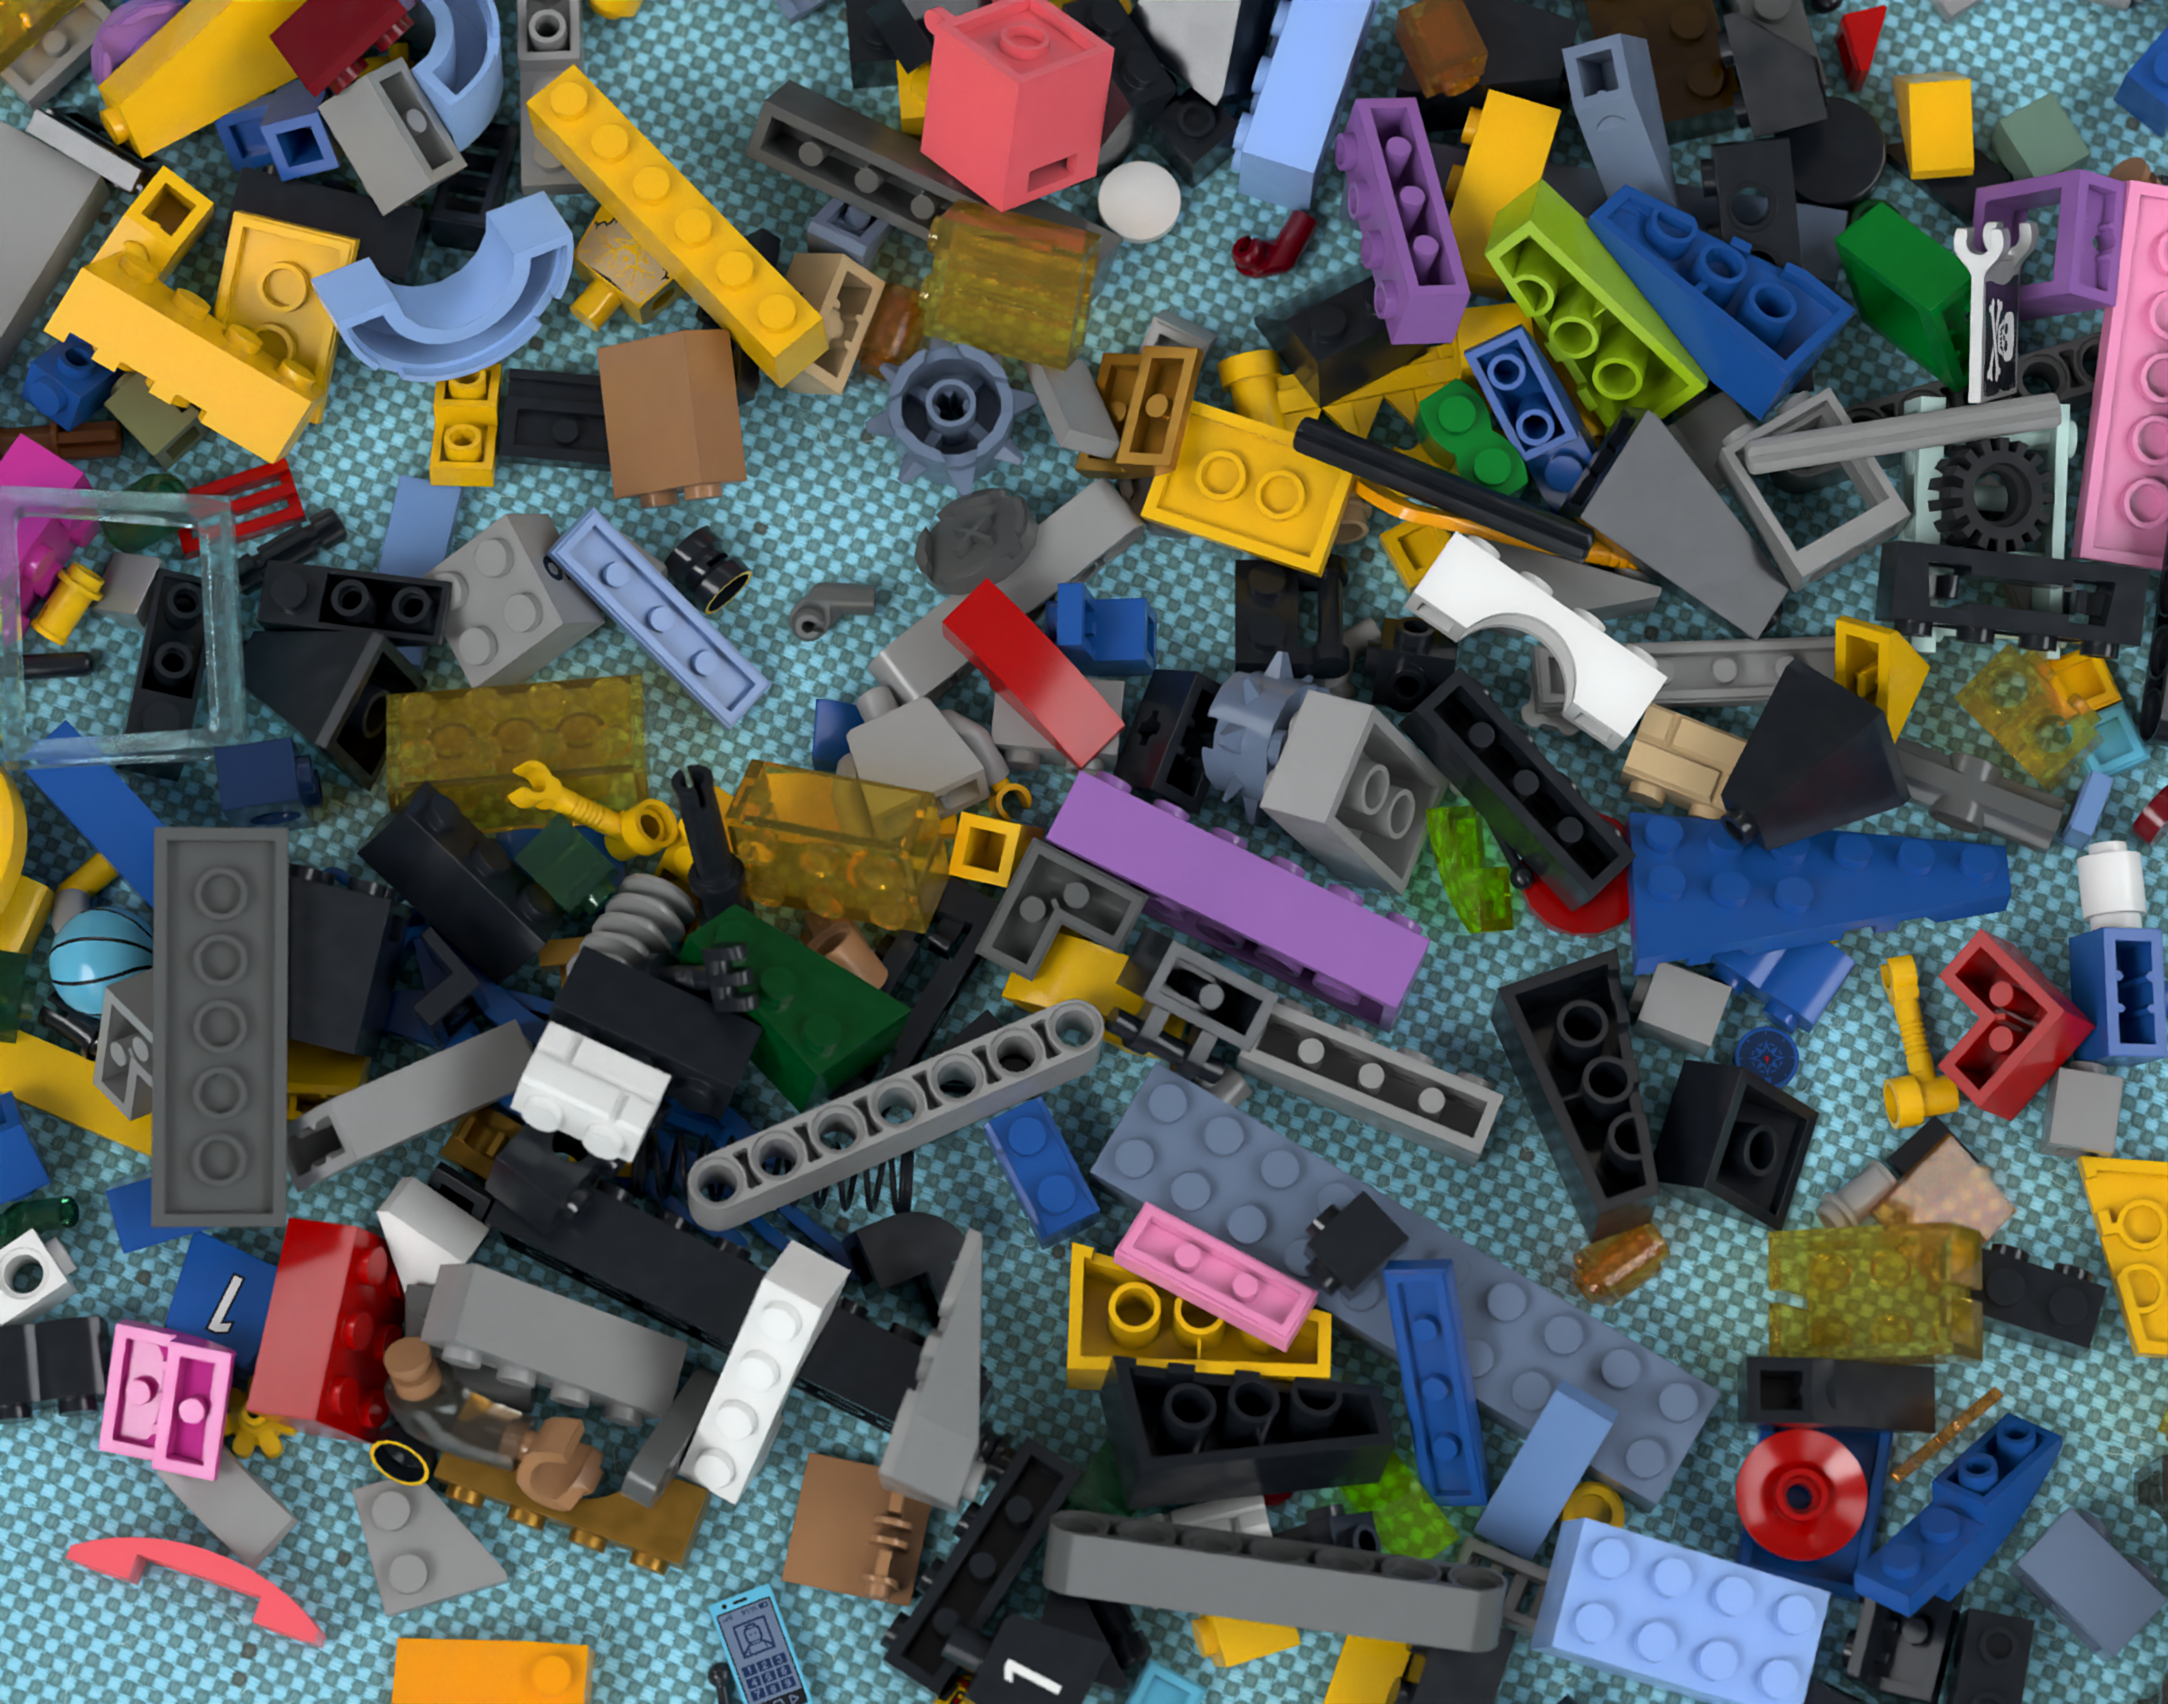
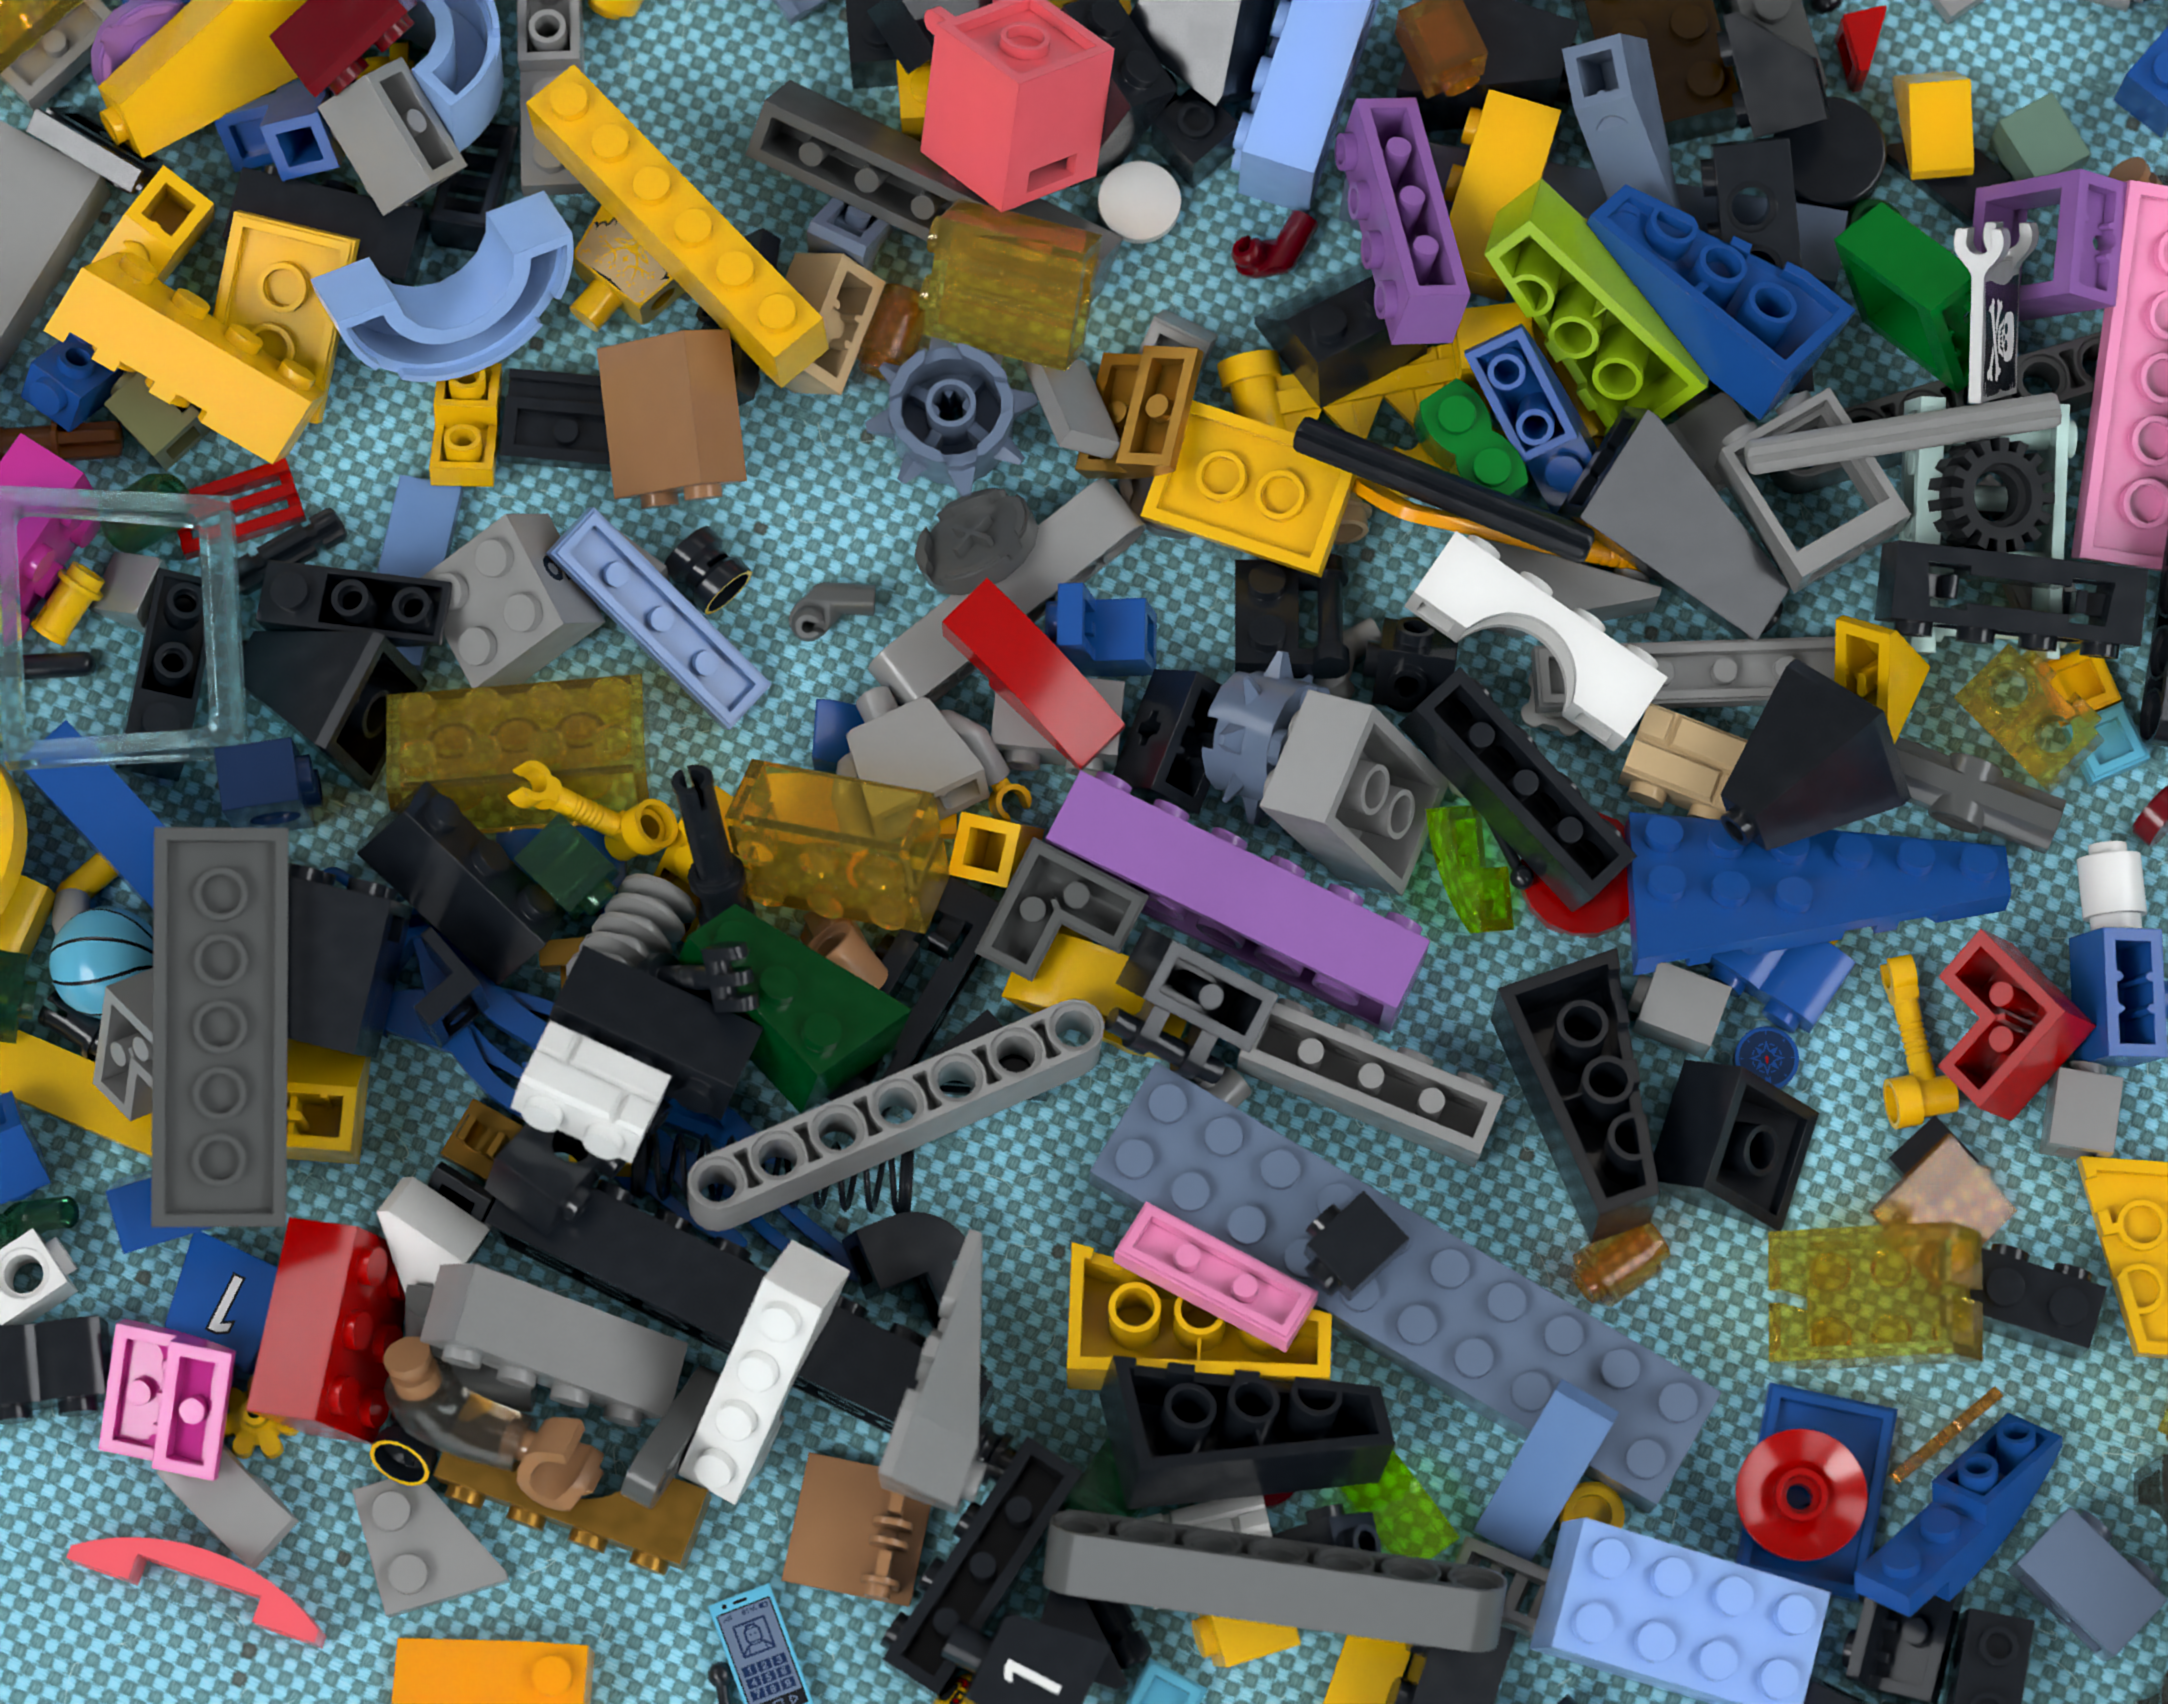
(406, 1104): light grey slope -> none
(1041, 1172): blue brick -> none
(1413, 550): yellow tile -> none
(1437, 1381): blue tile -> none
(1834, 1396): black slope -> none
(1854, 1200): light grey pin -> none
(2086, 809): medium blue tile -> none

